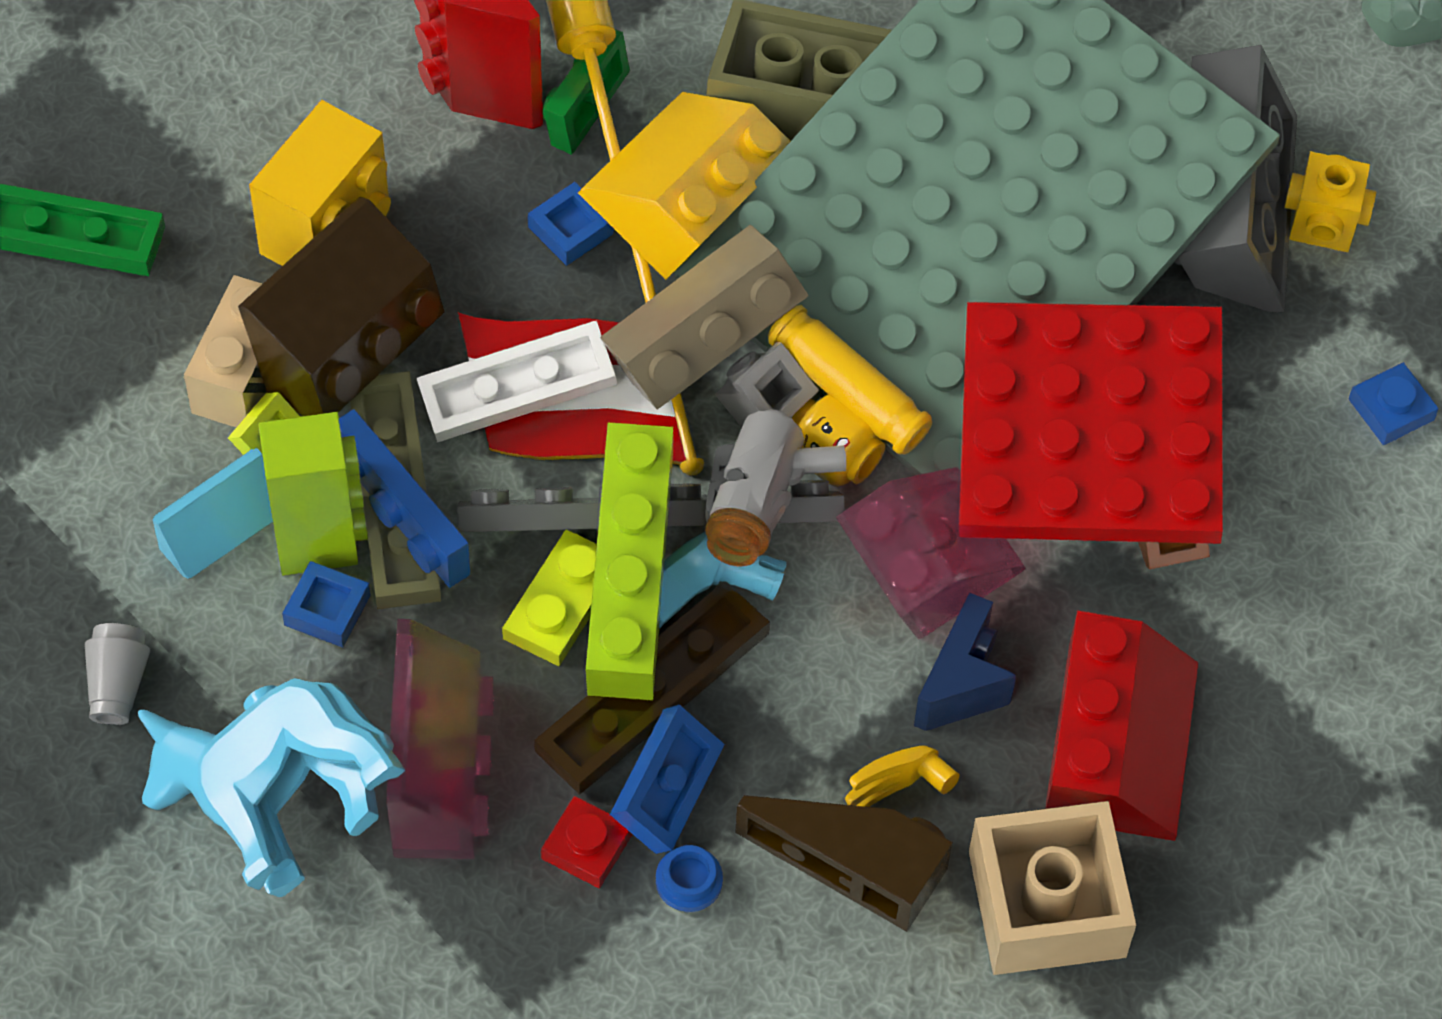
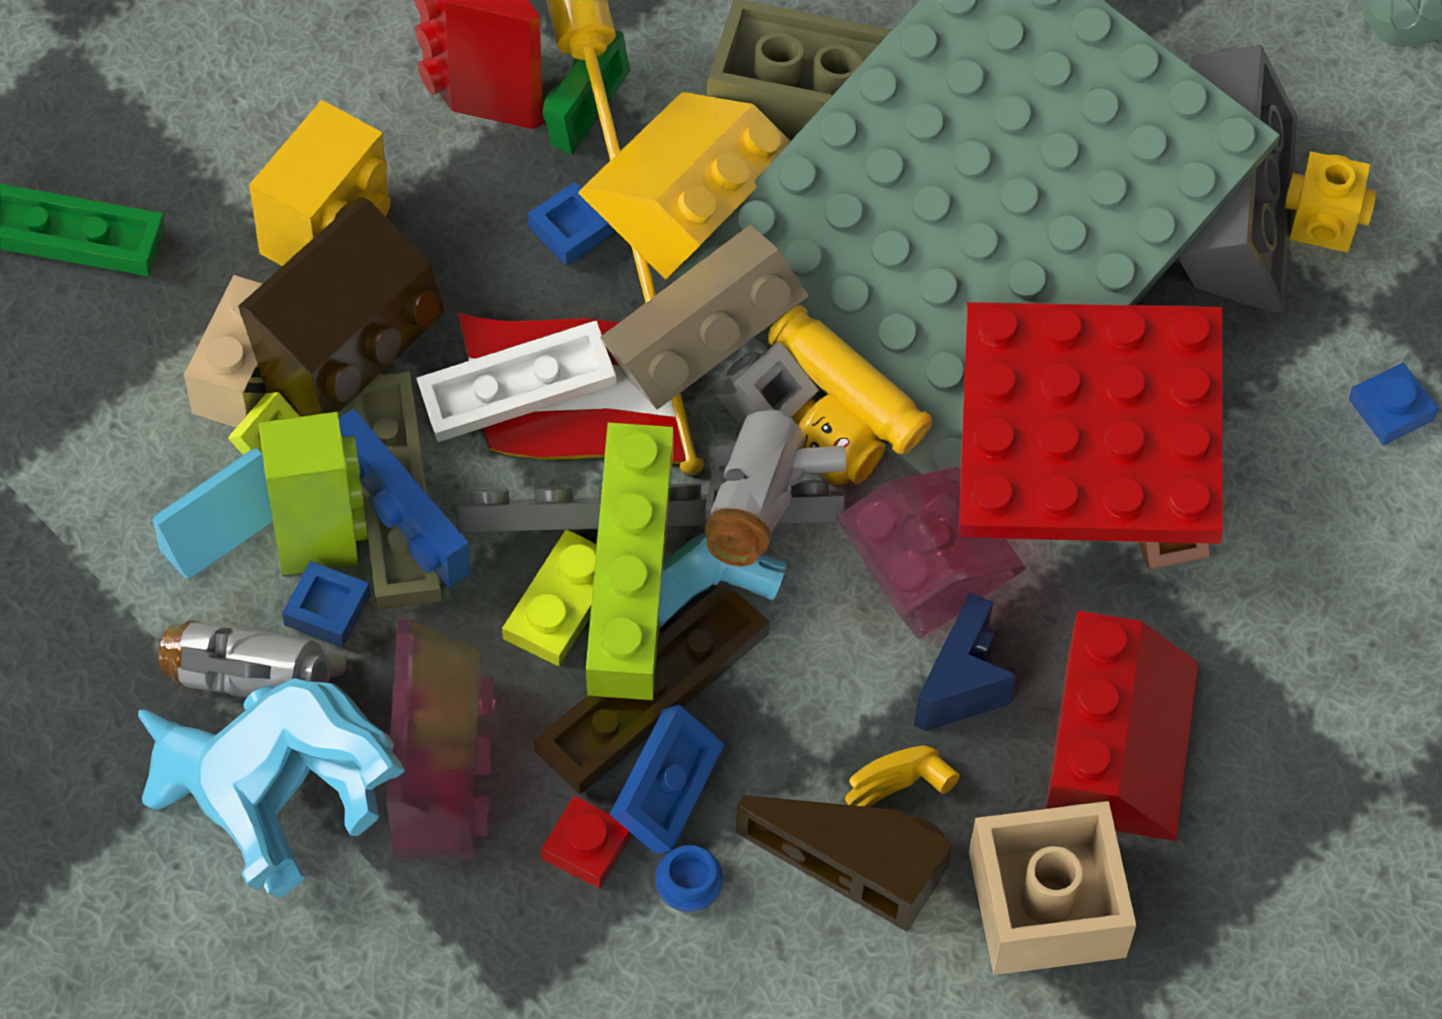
(114, 671): light grey cone -> none
(242, 658): none -> light grey piece

